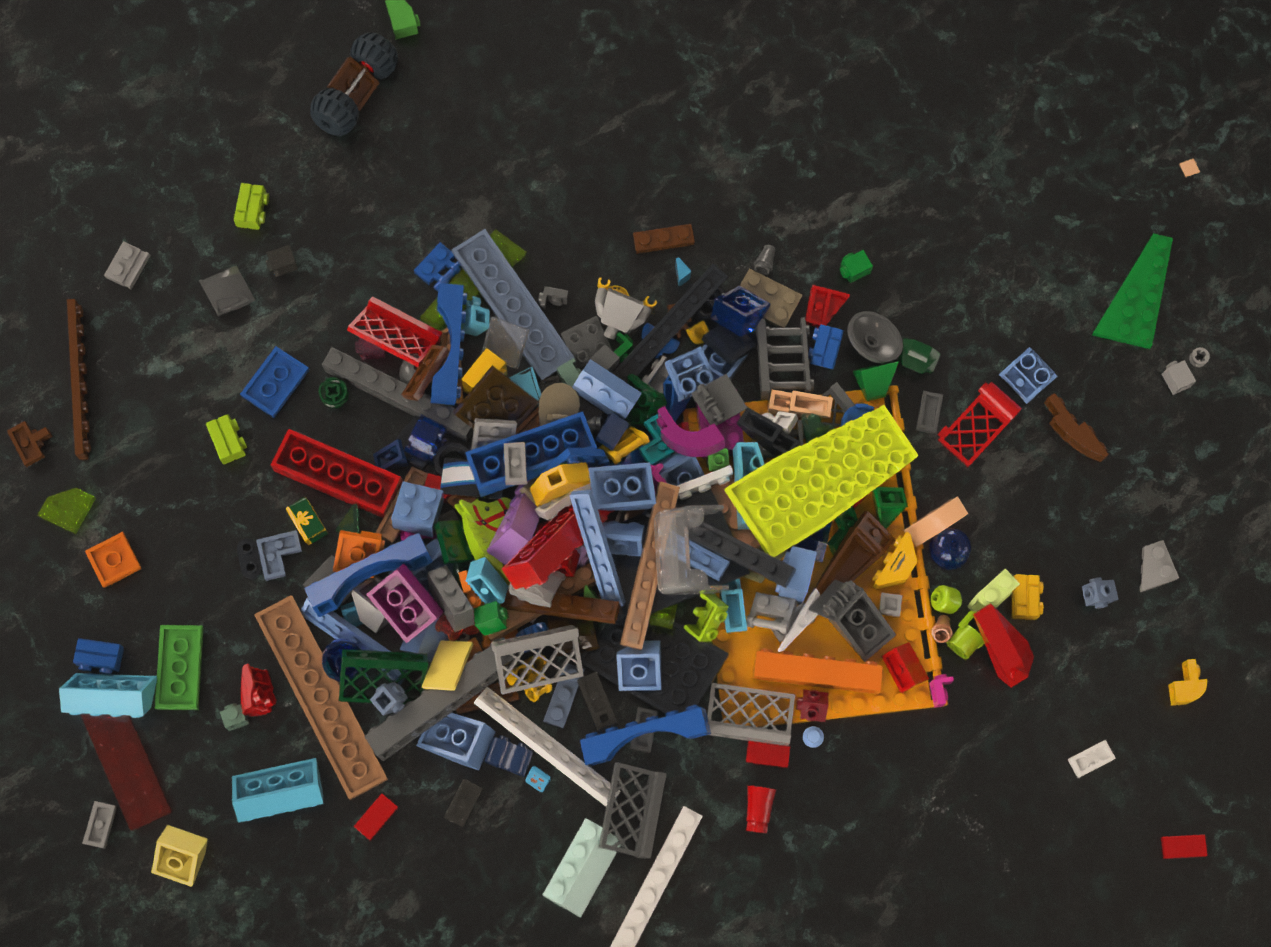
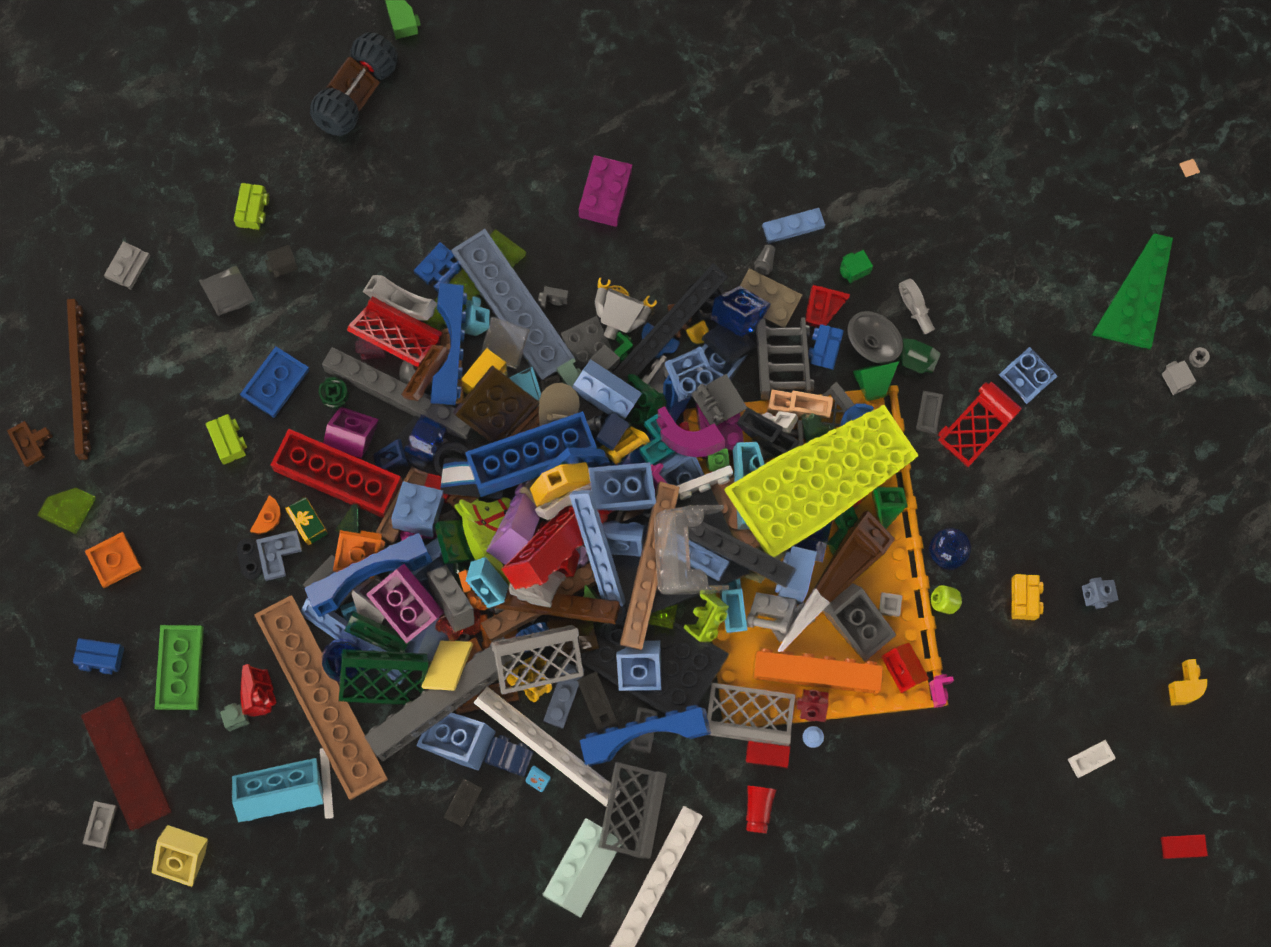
(107, 694): medium azure slope -> none
(268, 517): none -> orange plate
(326, 783): none -> white sticker
(350, 432): none -> magenta slope
(375, 633): none -> dark green plate
(376, 817): red tile -> none
(389, 698): sand blue brick -> none
(397, 297): none -> light grey arch
(490, 618): green brick -> none
(491, 430): light grey wing -> none
(515, 463): light grey plate -> none
(605, 190): none -> magenta brick
(663, 238): reddish brown plate -> none
(682, 271): dark azure slope -> none
(793, 225): none -> medium blue plate
(836, 600): dark grey hinge -> none
(898, 565): yellow slope -> none
(915, 303): none -> light grey pin
(936, 521): light nougat slope -> none
(942, 629): nougat cone -> none
(966, 638): lime piece -> none
(995, 592): yellowish green panel -> none
(1005, 645): red wedge -> none
(1079, 437): reddish brown slope -> none
(1156, 566): light grey wing -> none

